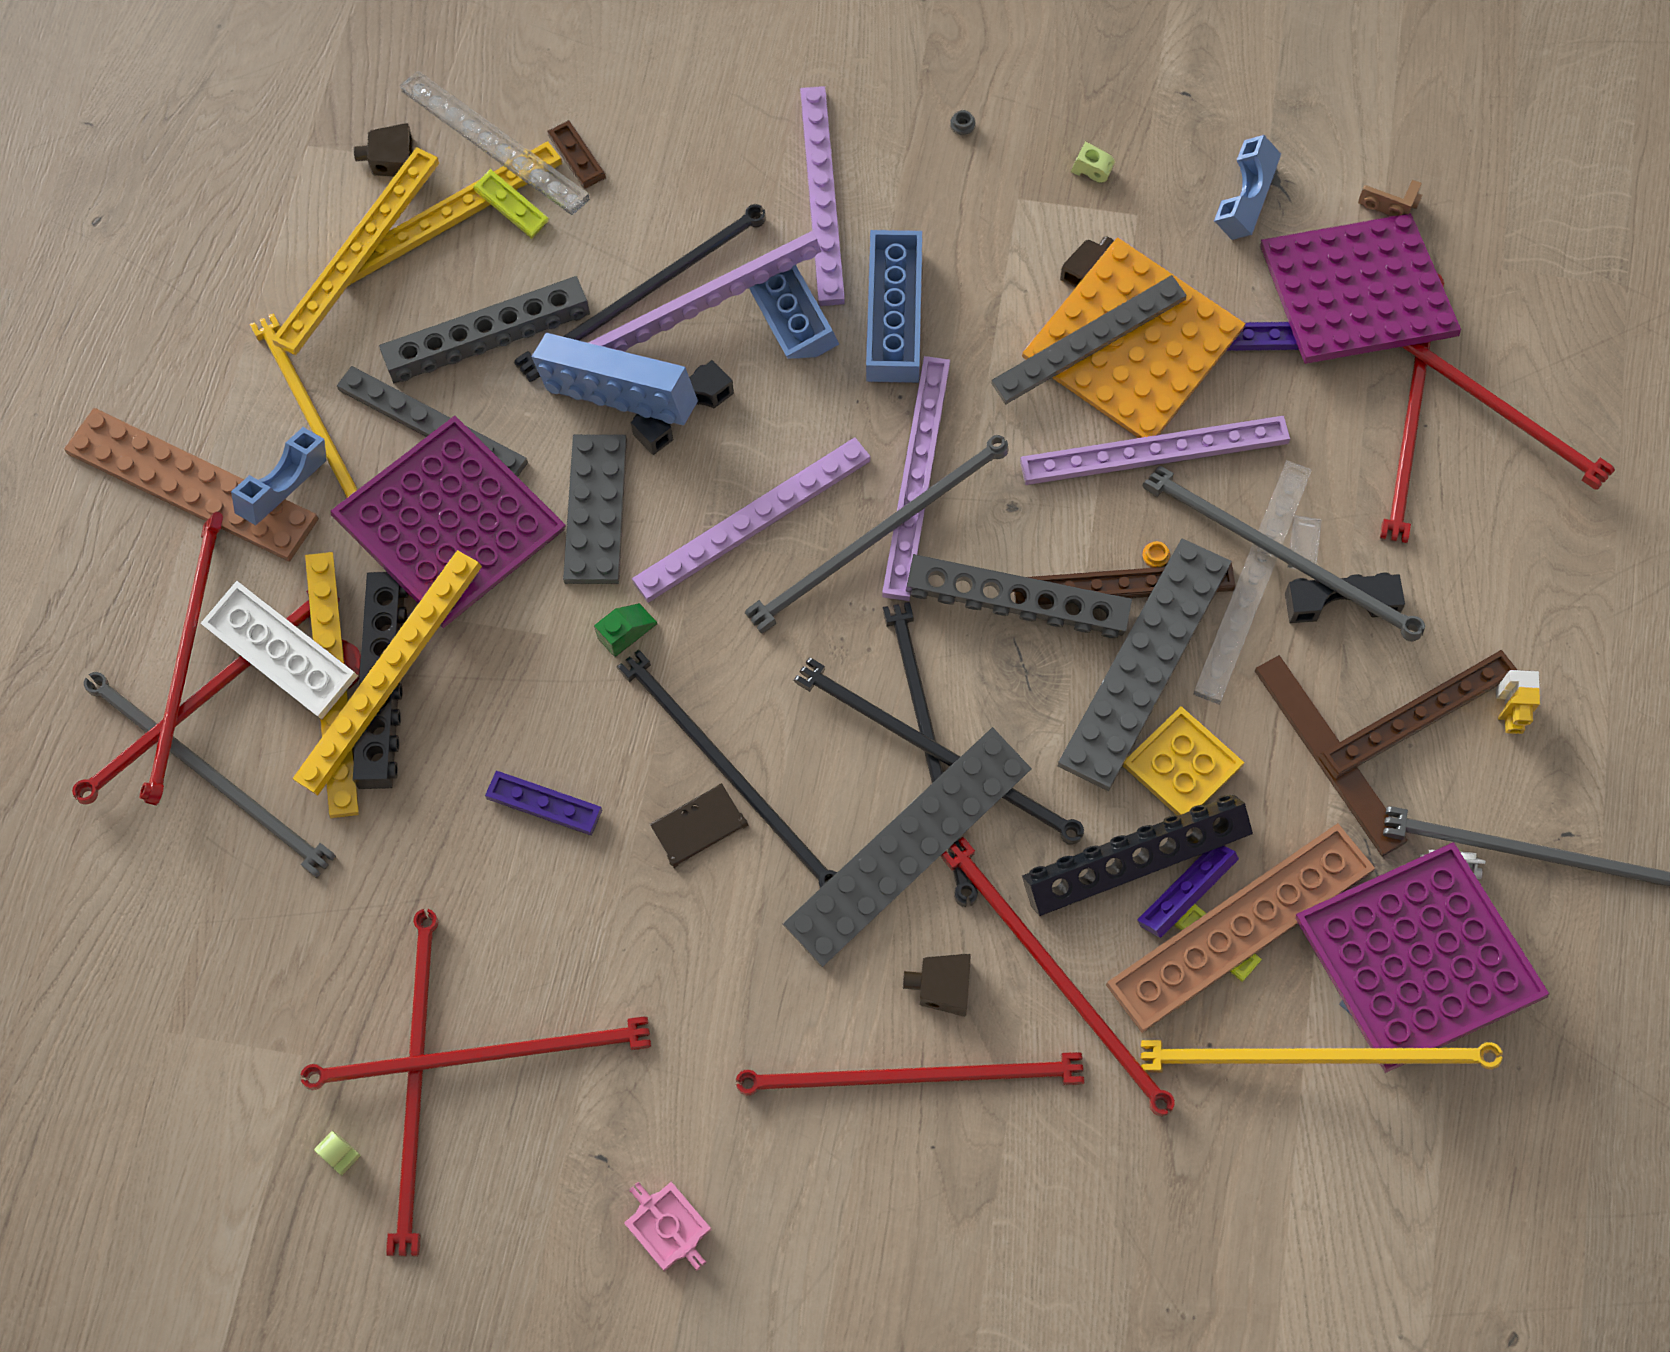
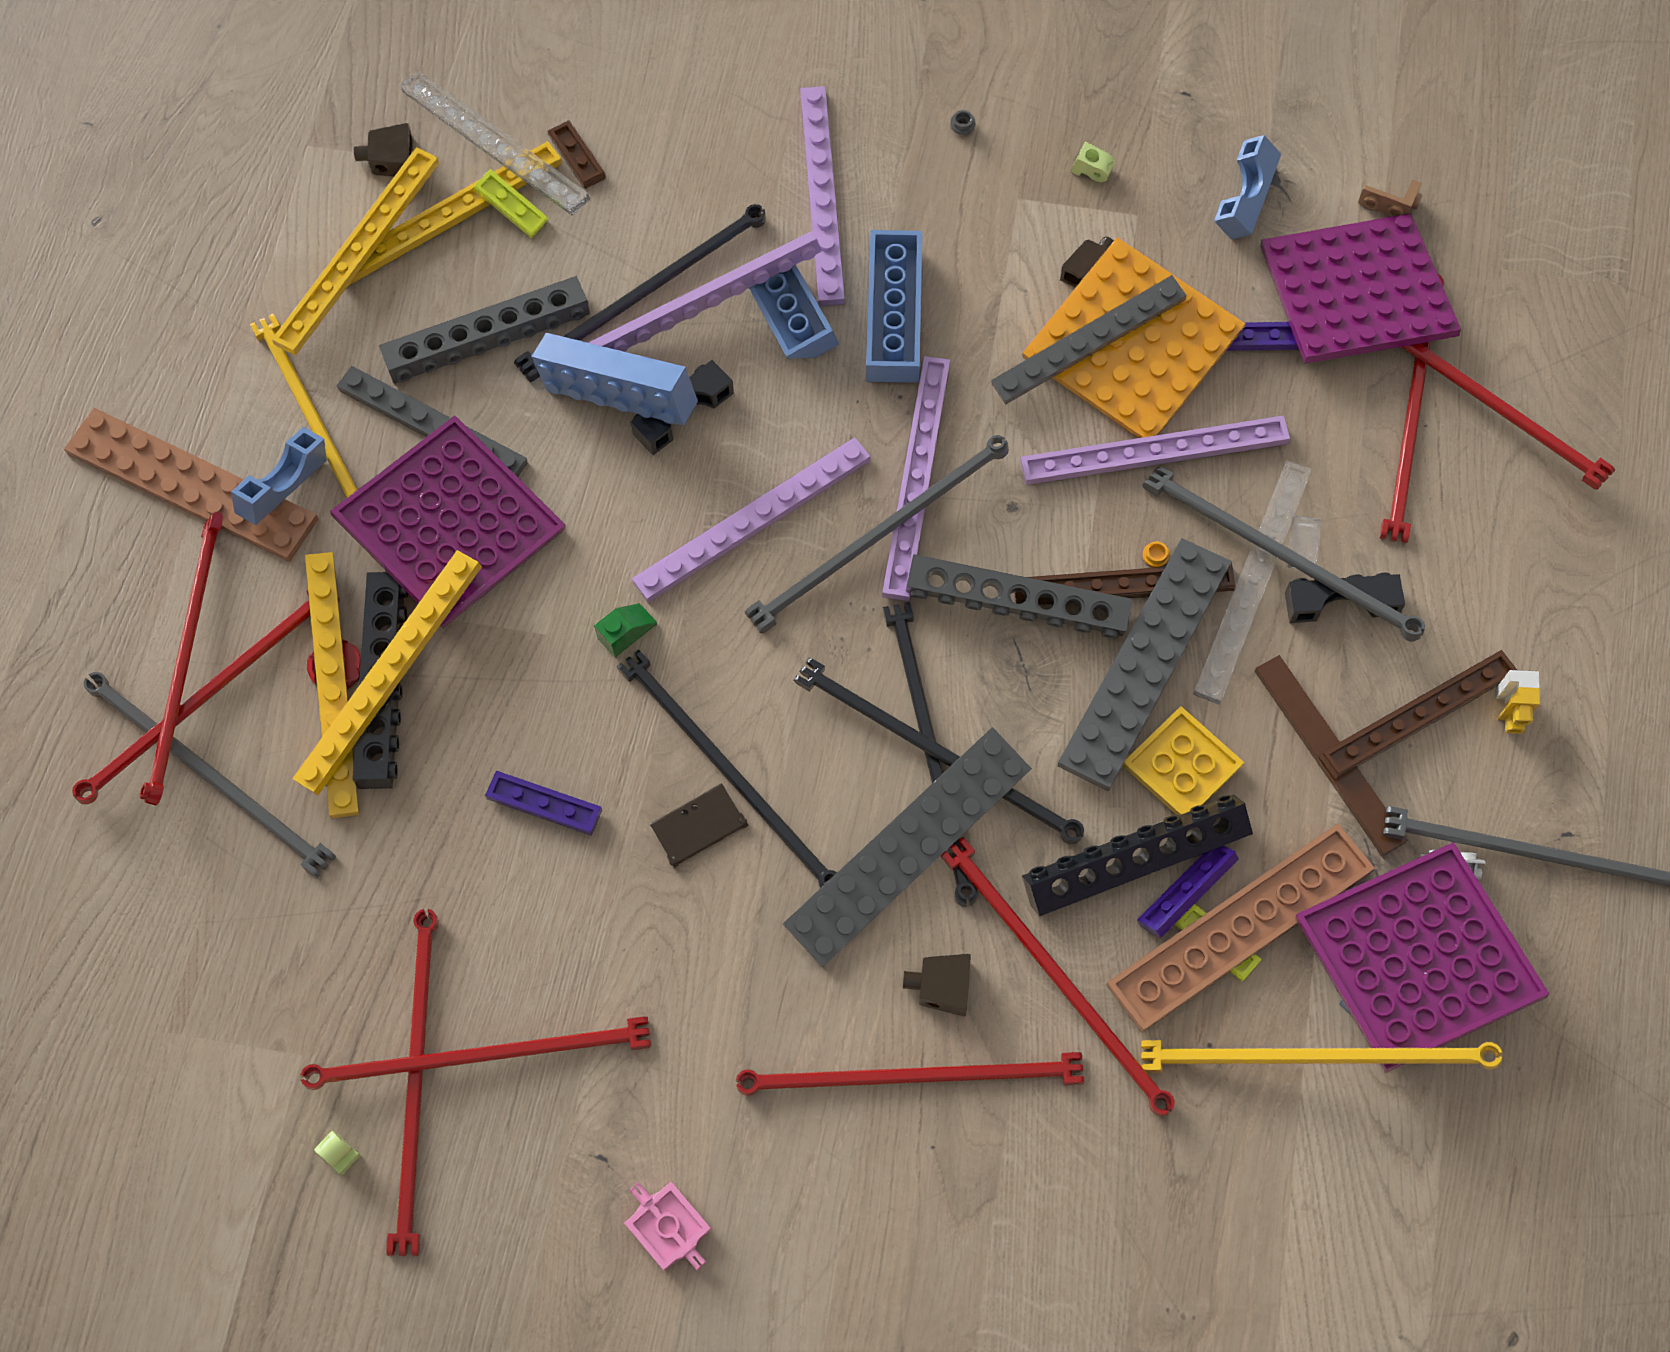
(279, 649): white plate -> none
(595, 509): dark grey plate -> none

